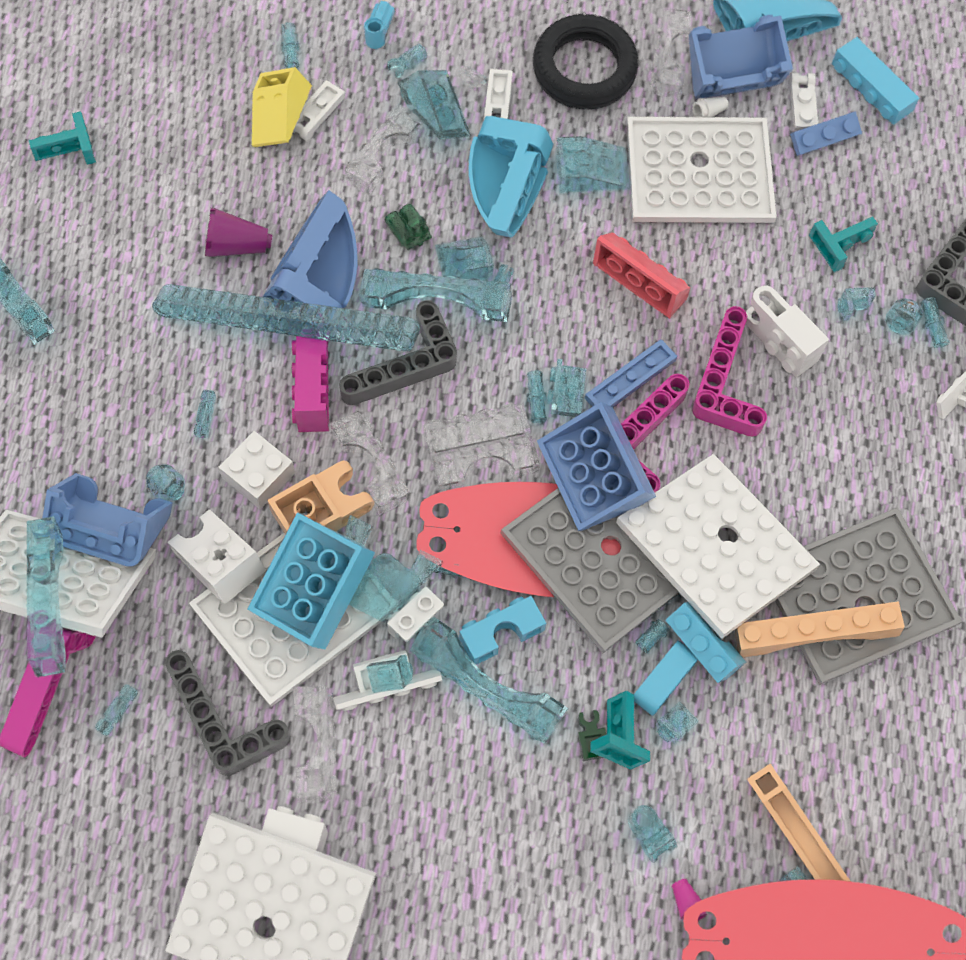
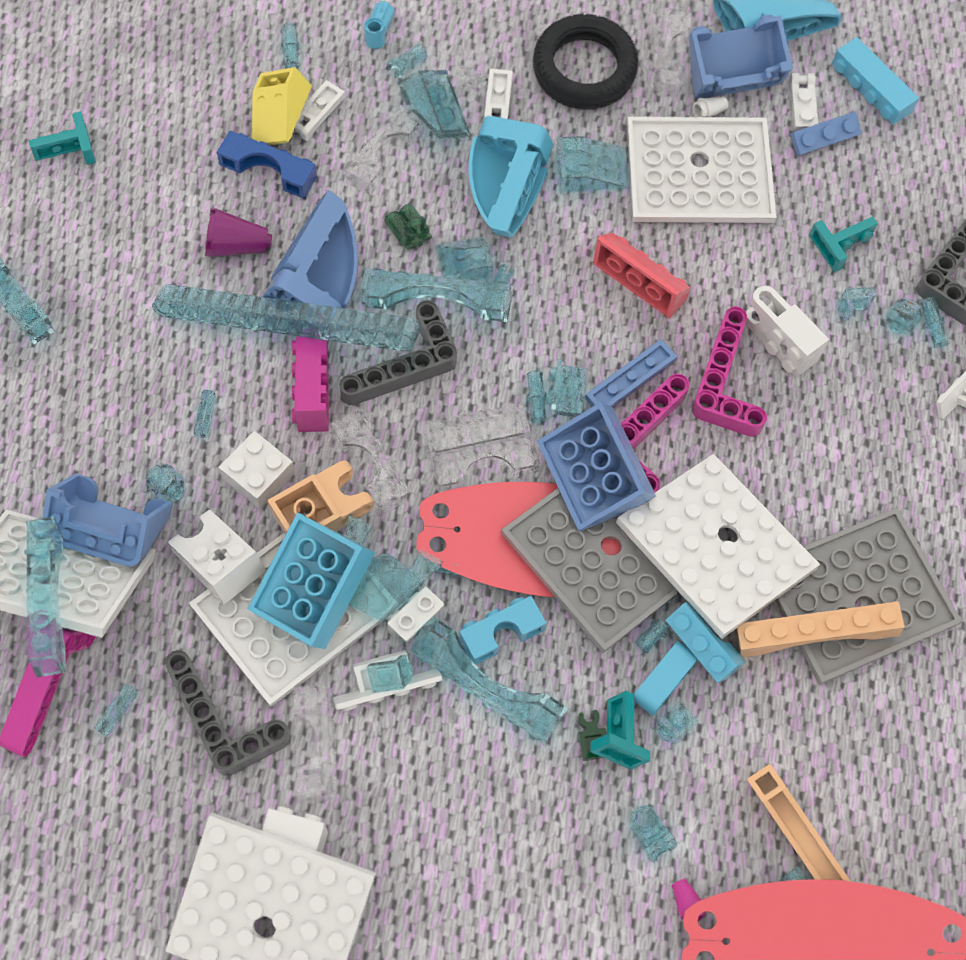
(241, 152): none -> blue arch

